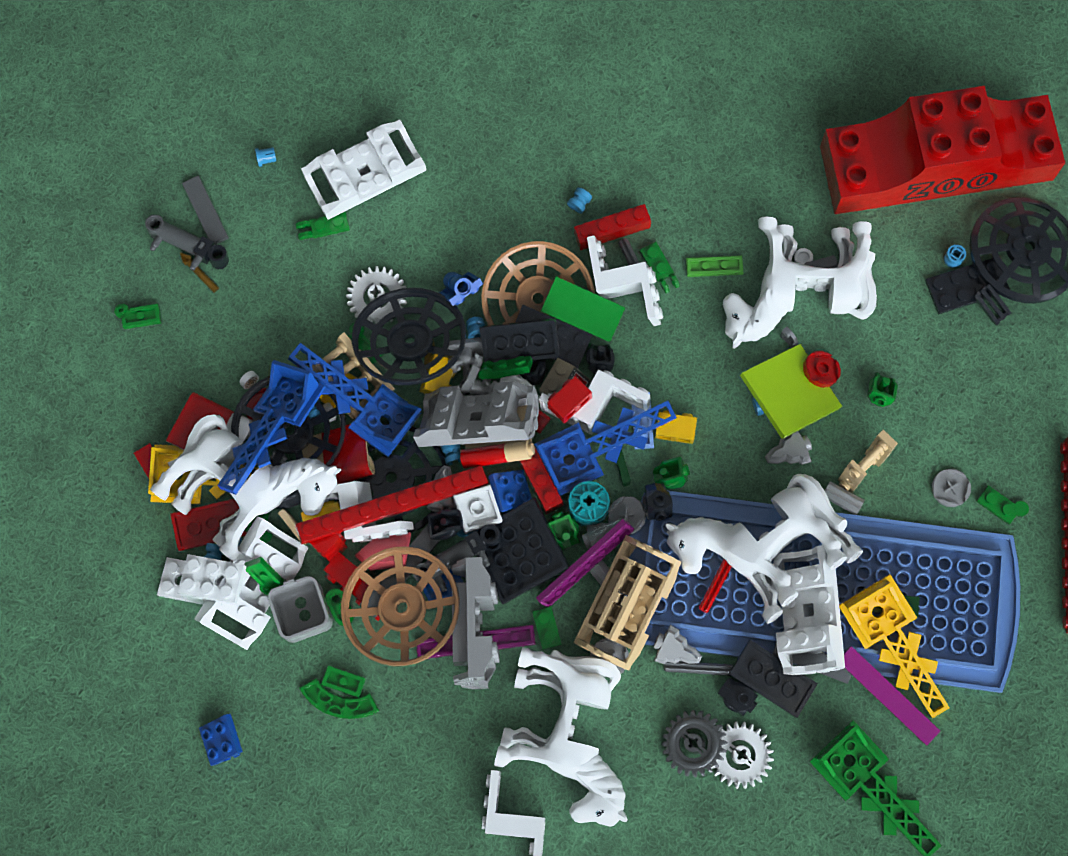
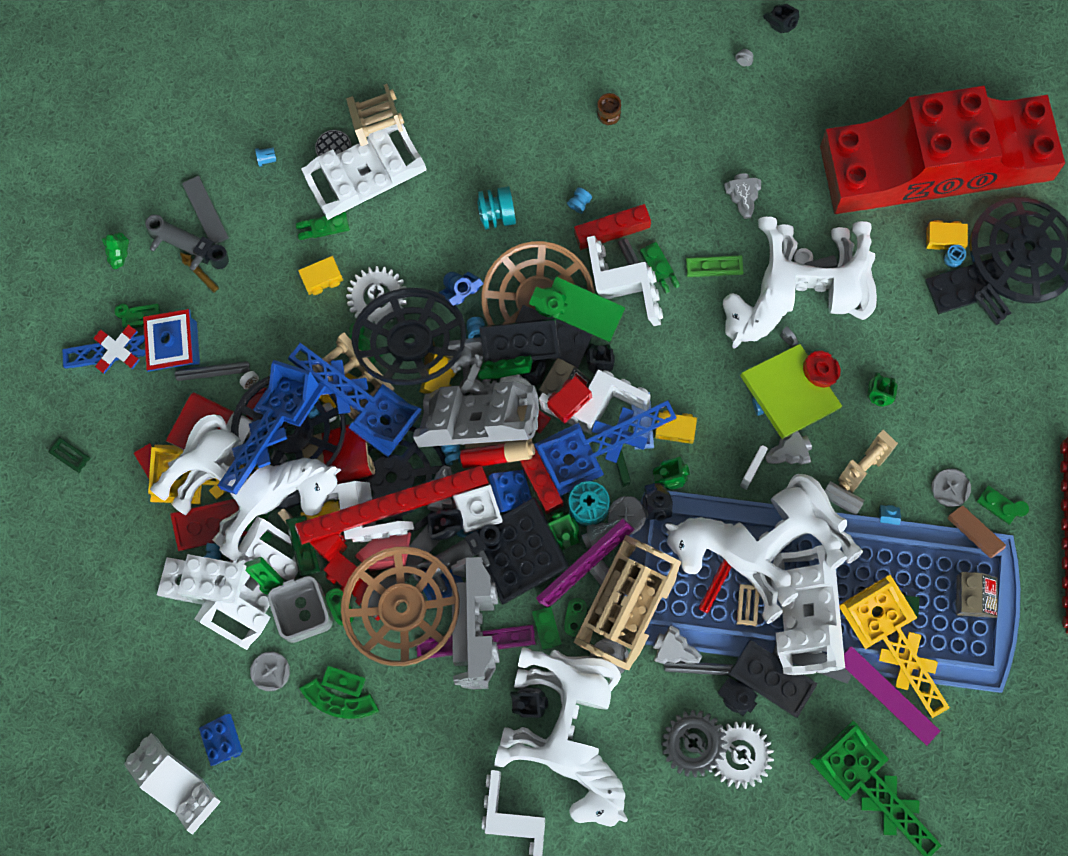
(81, 463): none -> dark green tile
(116, 249): none -> green rock
(171, 783): none -> white bracket
(178, 351): none -> piece
(211, 371): none -> dark grey axle
(270, 671): none -> light grey tile
(304, 553): none -> dark green tile
(321, 275): none -> yellow brick
(332, 140): none -> tile
(358, 114): none -> tan fence
(496, 207): none -> teal wheel
(529, 702): none -> black hand
(548, 302): none -> green hand
(574, 616): none -> green plate
(609, 109): none -> reddish brown wheel
(743, 193): none -> light grey rock
(744, 57): none -> light grey plate
(748, 600): none -> tan tile
(753, 467): none -> white tile
(782, 18): none -> black hand
(890, 514): none -> dark azure plate
(944, 235): none -> yellow brick
(976, 532): none -> nougat tile
(976, 595): none -> dark tan slope

